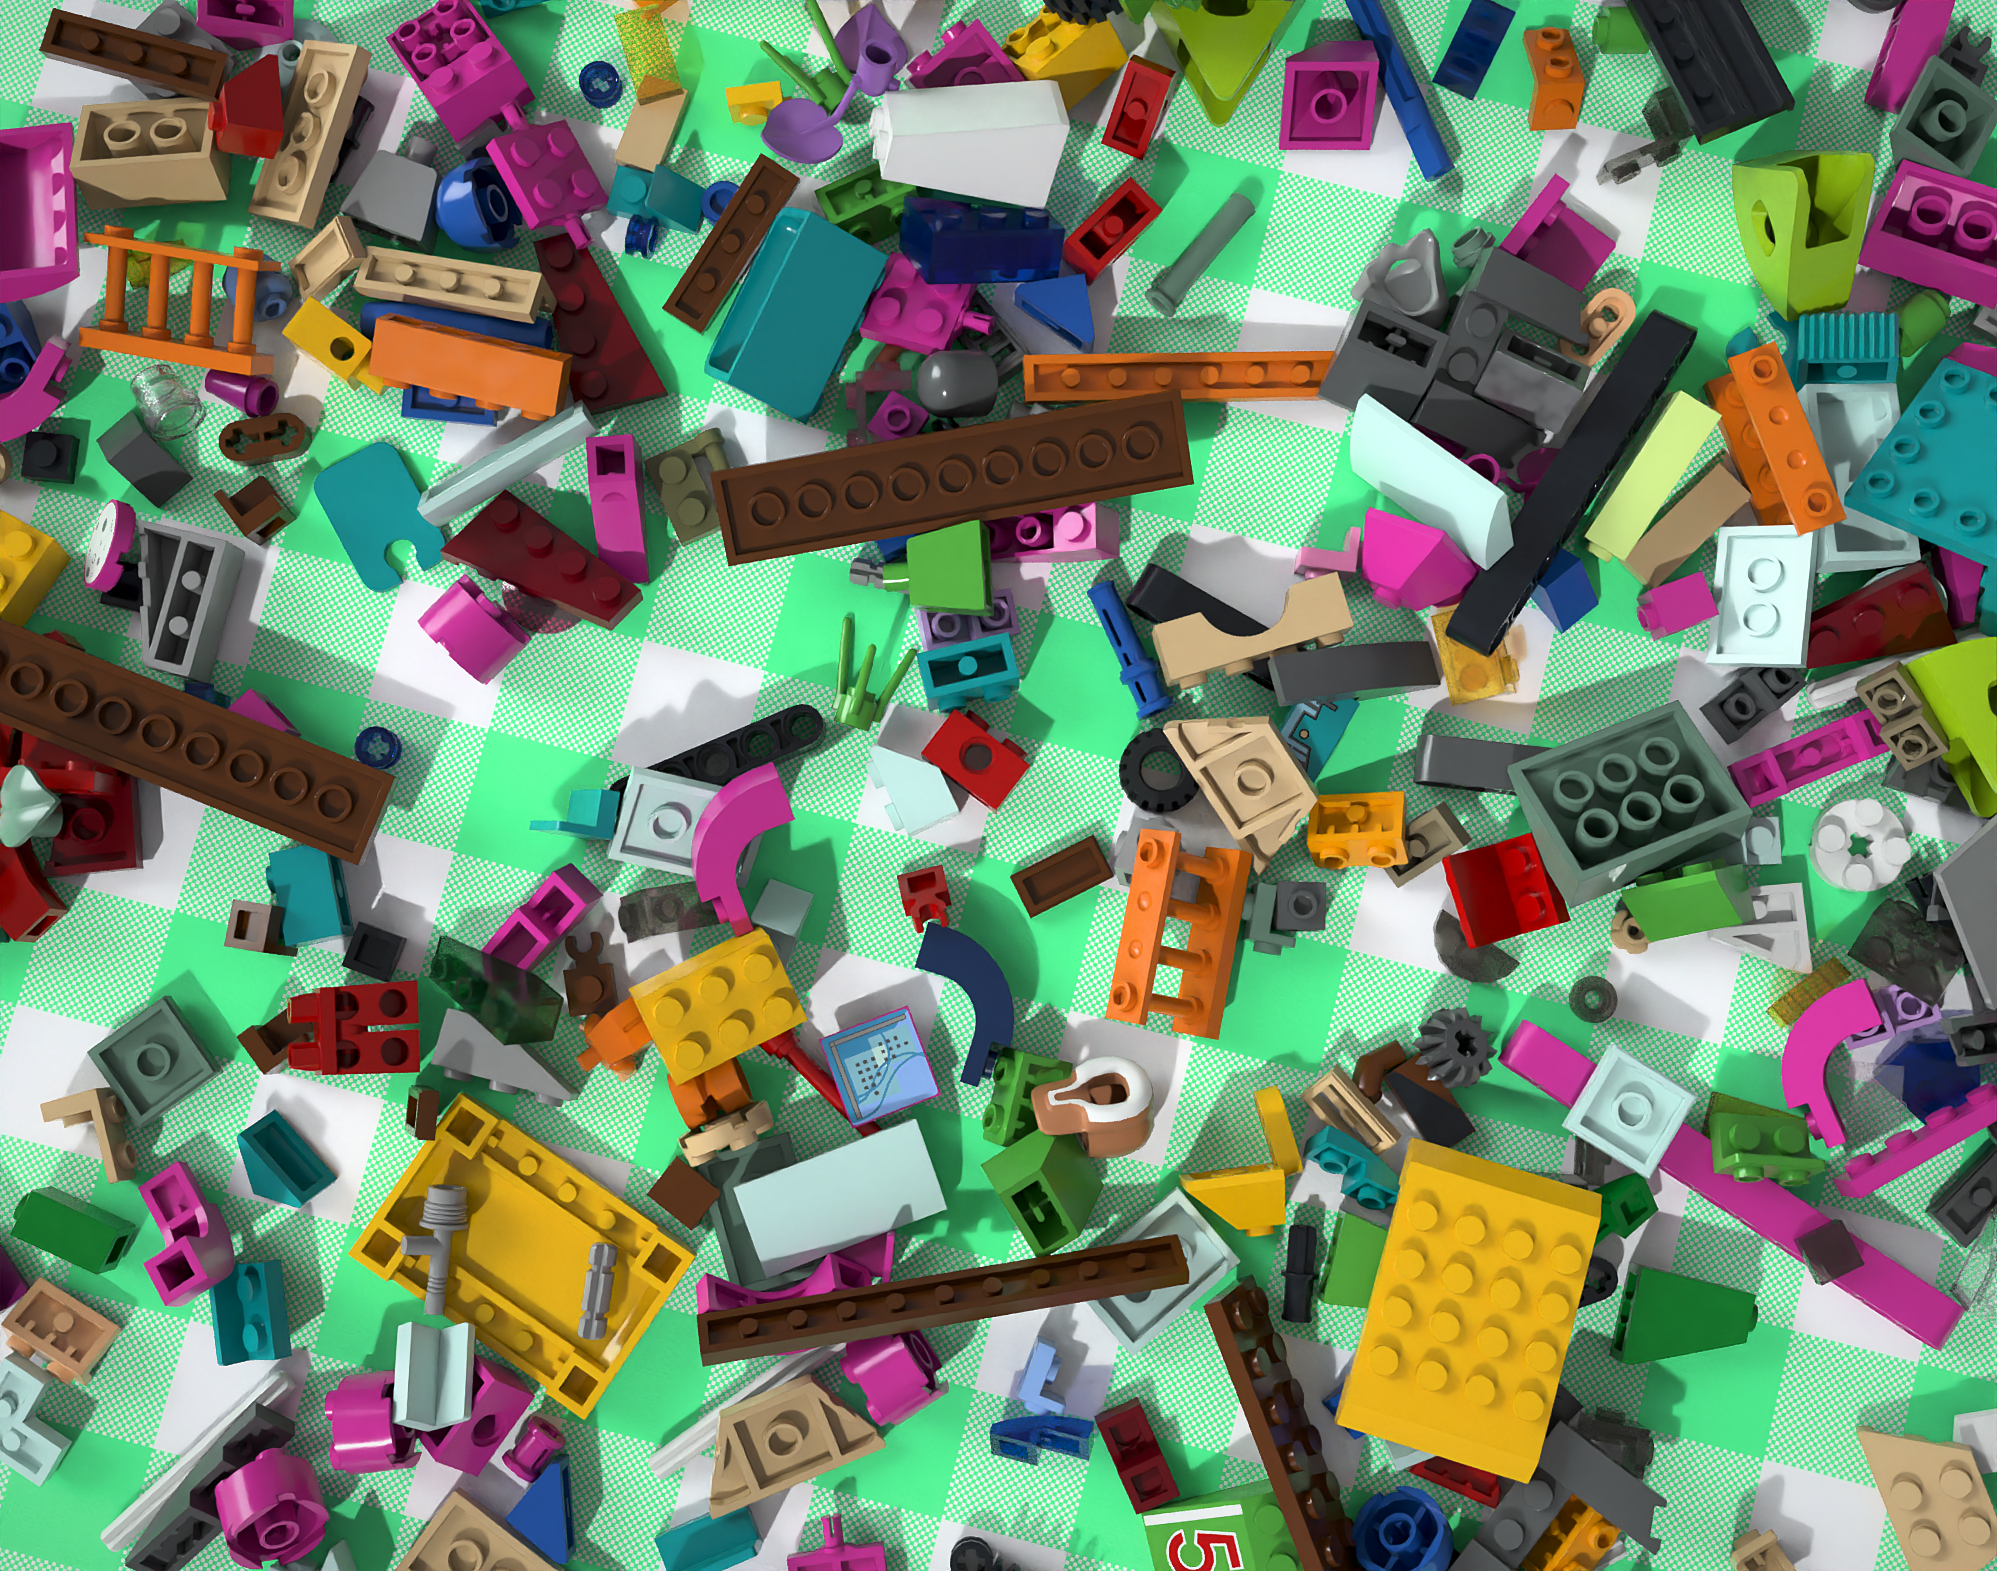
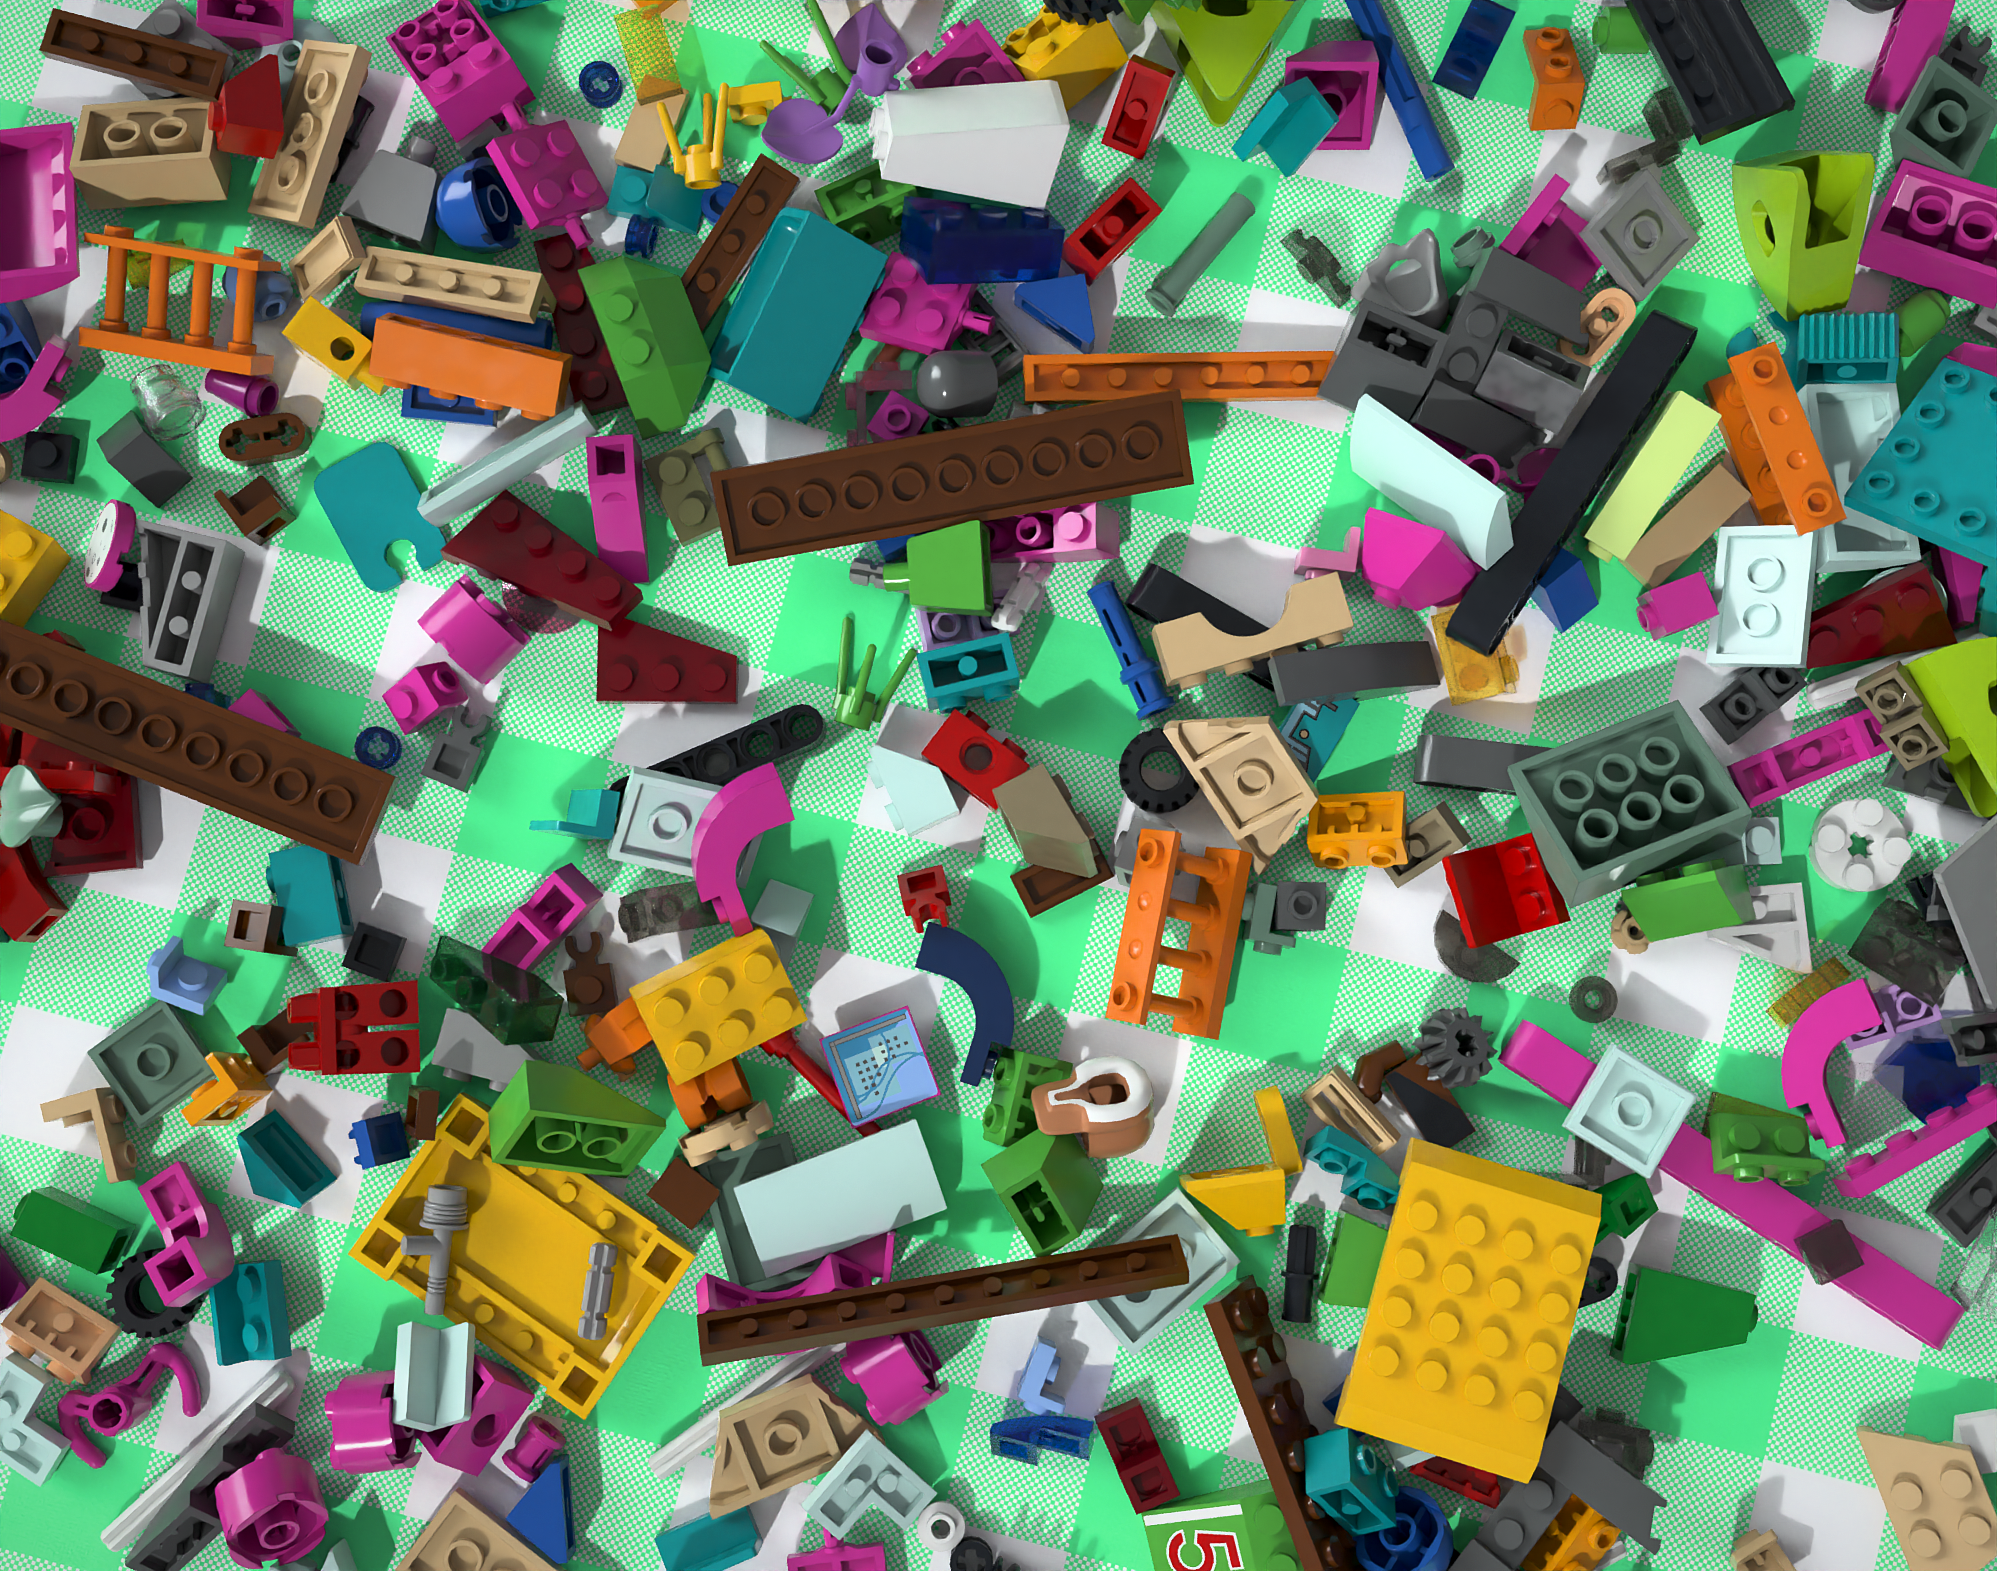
(125, 1402): none -> dark pink piece
(132, 1311): none -> black tyre
(184, 979): none -> light blue bracket
(236, 1092): none -> light orange bracket
(380, 1140): none -> blue tile
(424, 695): none -> dark pink bracket
(455, 758): none -> dark grey plate
(569, 1123): none -> bright green slope
(649, 340): none -> bright green wedge
(660, 668): none -> dark red wing
(703, 161): none -> yellow plant
(863, 1477): none -> light aqua plate
(945, 1511): none -> white plate
(1019, 598): none -> white axle
(1045, 823): none -> dark tan slope
(1288, 127): none -> teal panel
(1317, 265): none -> clear smoke plate
(1350, 1482): none -> teal brick
(1639, 235): none -> light grey plate

